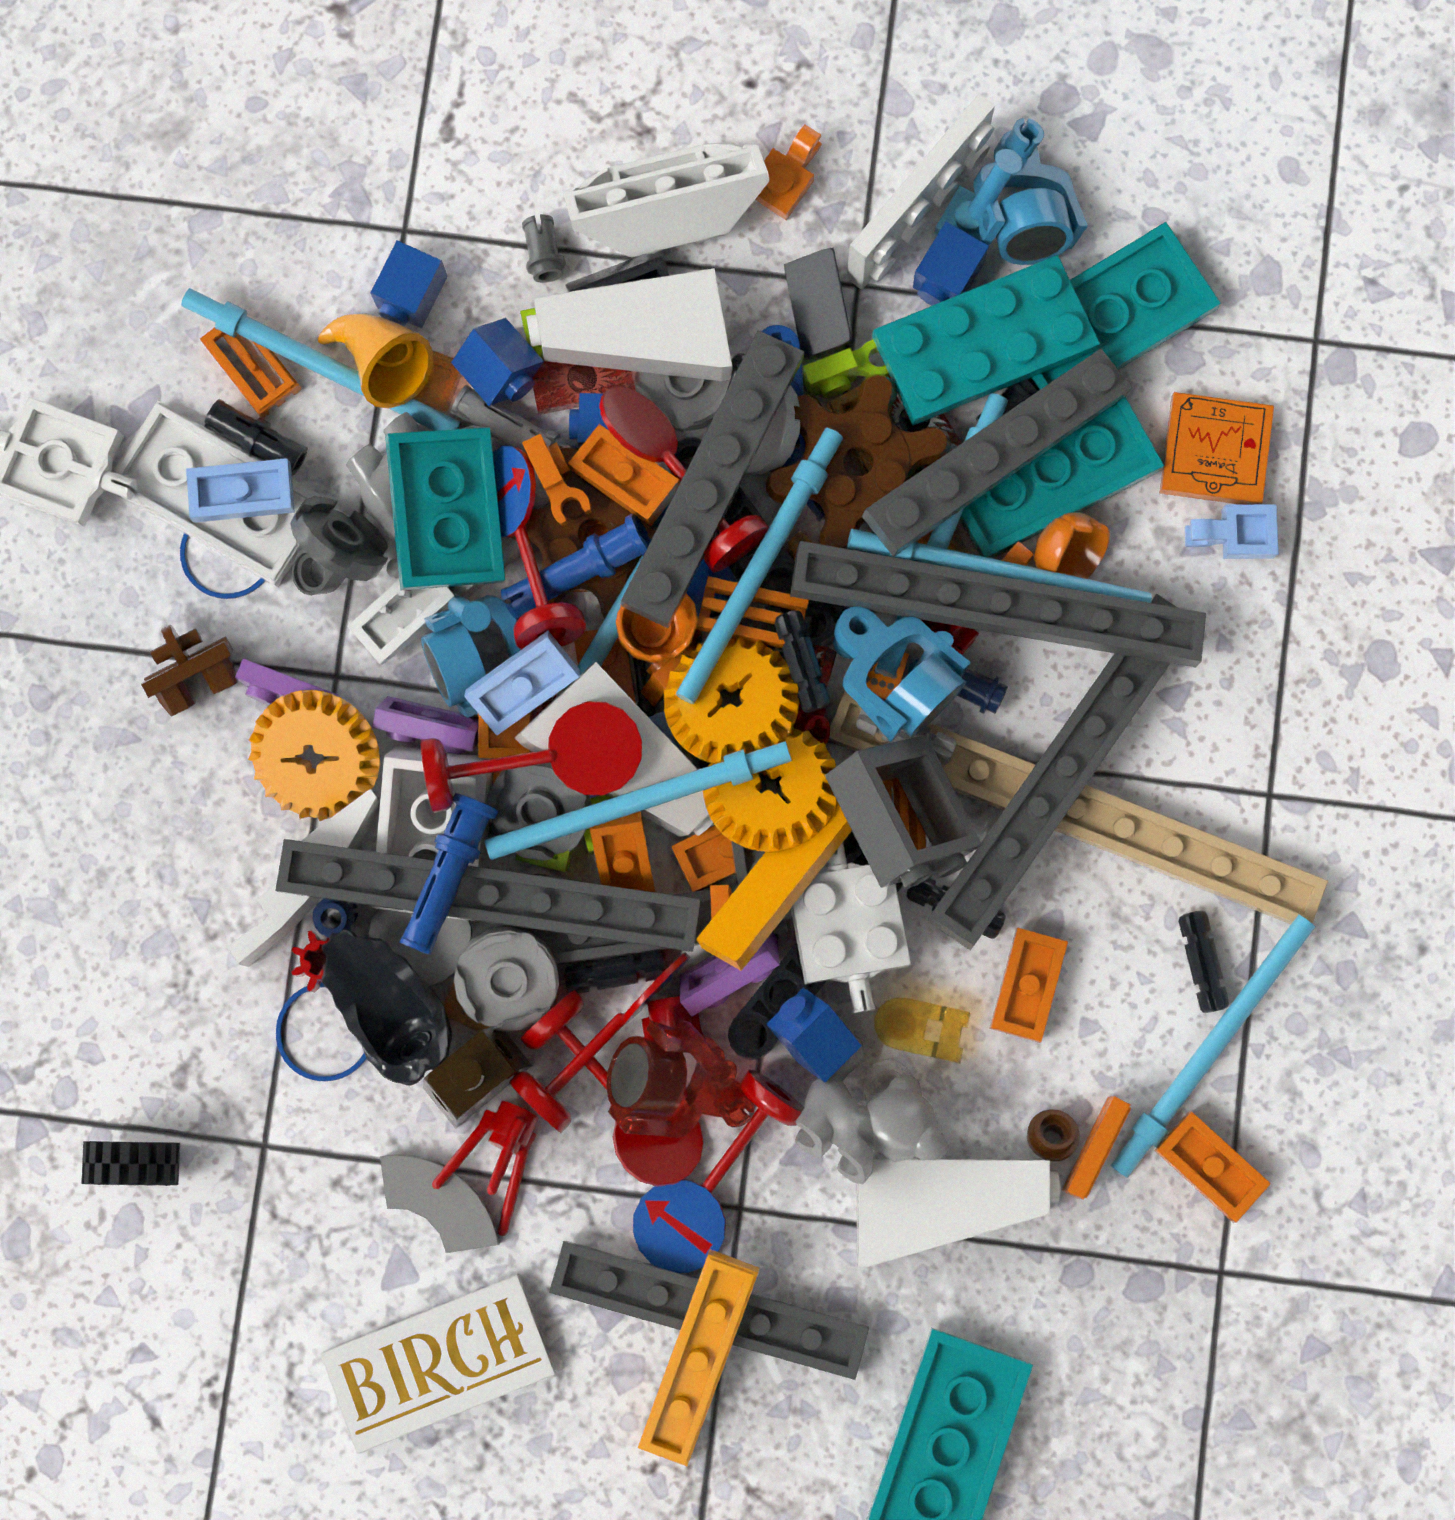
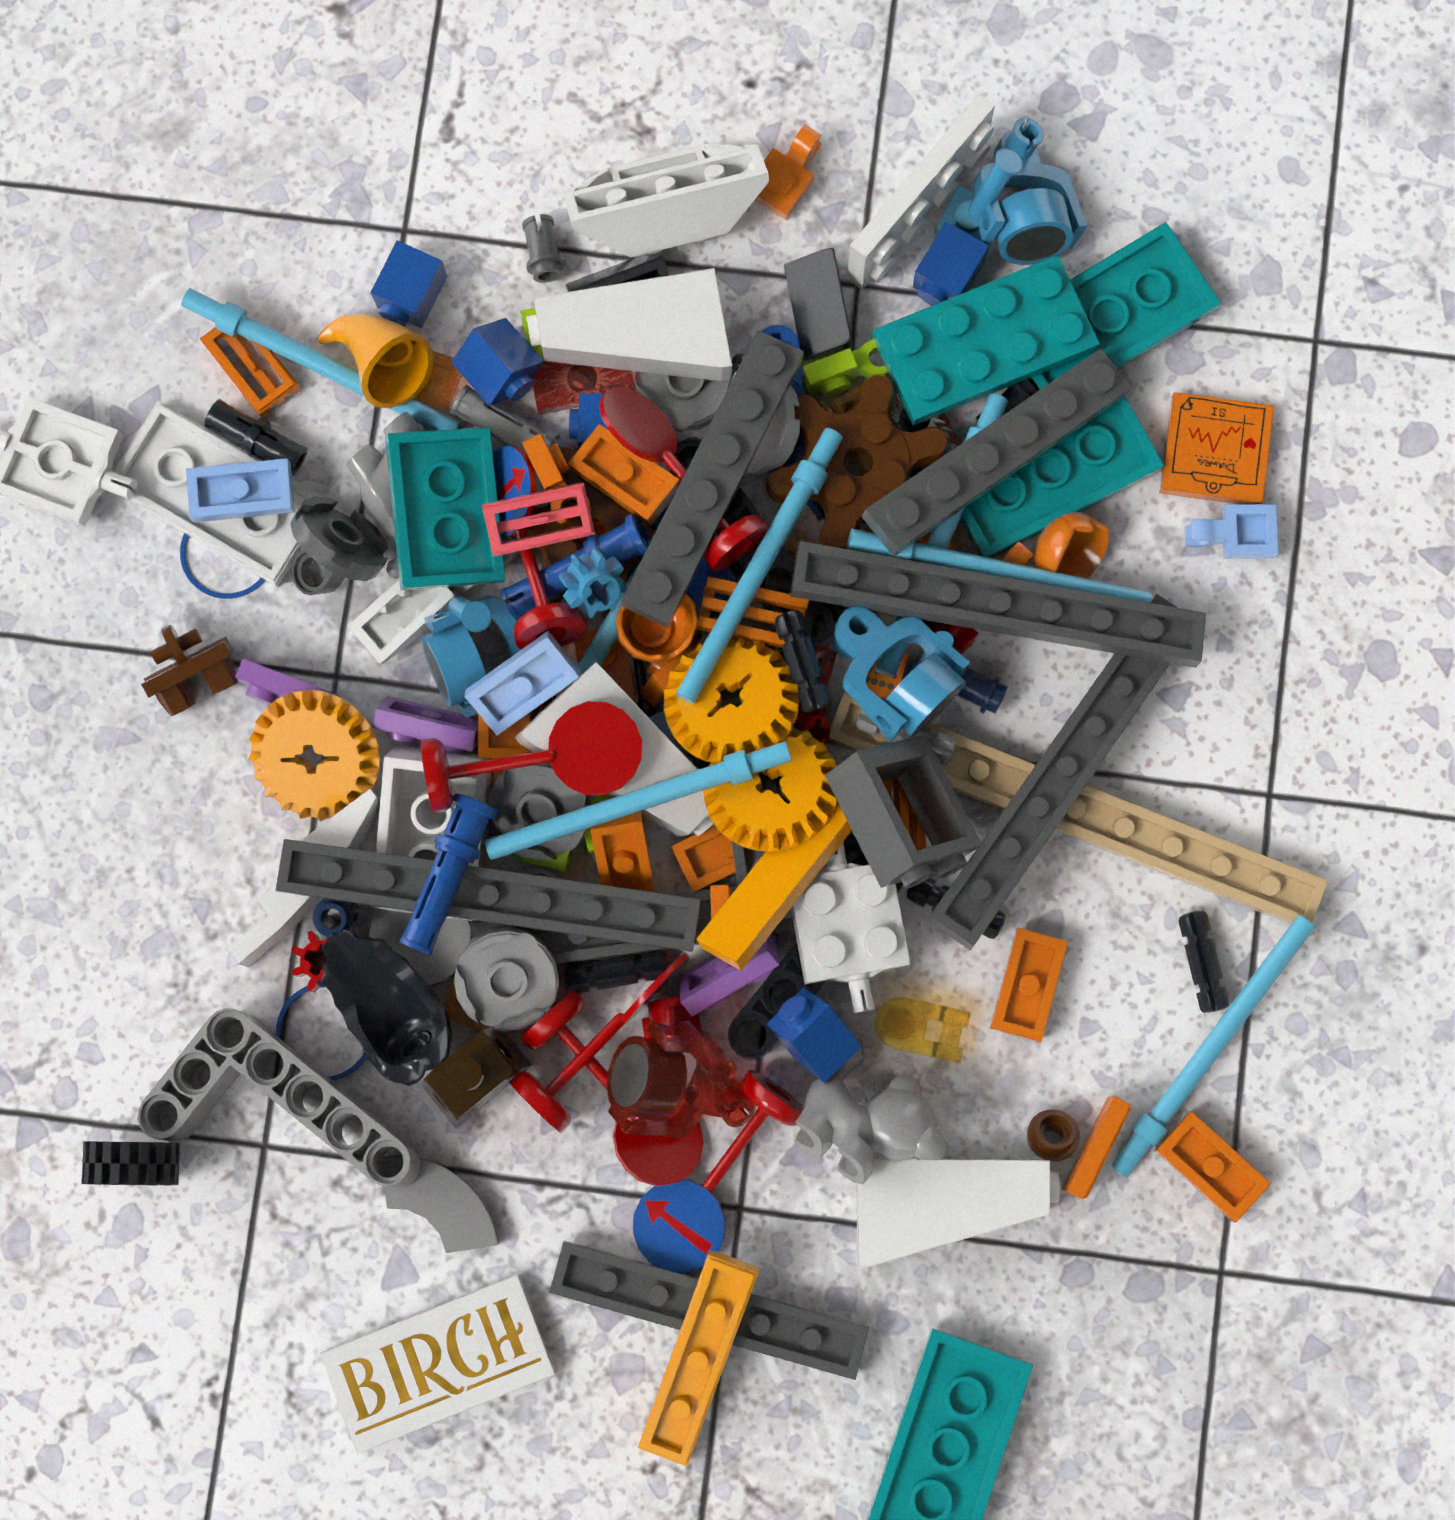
(286, 1090): none -> light grey beam
(495, 528): none -> coral tile
(513, 1134): red plant -> none
(580, 578): none -> dark azure gear

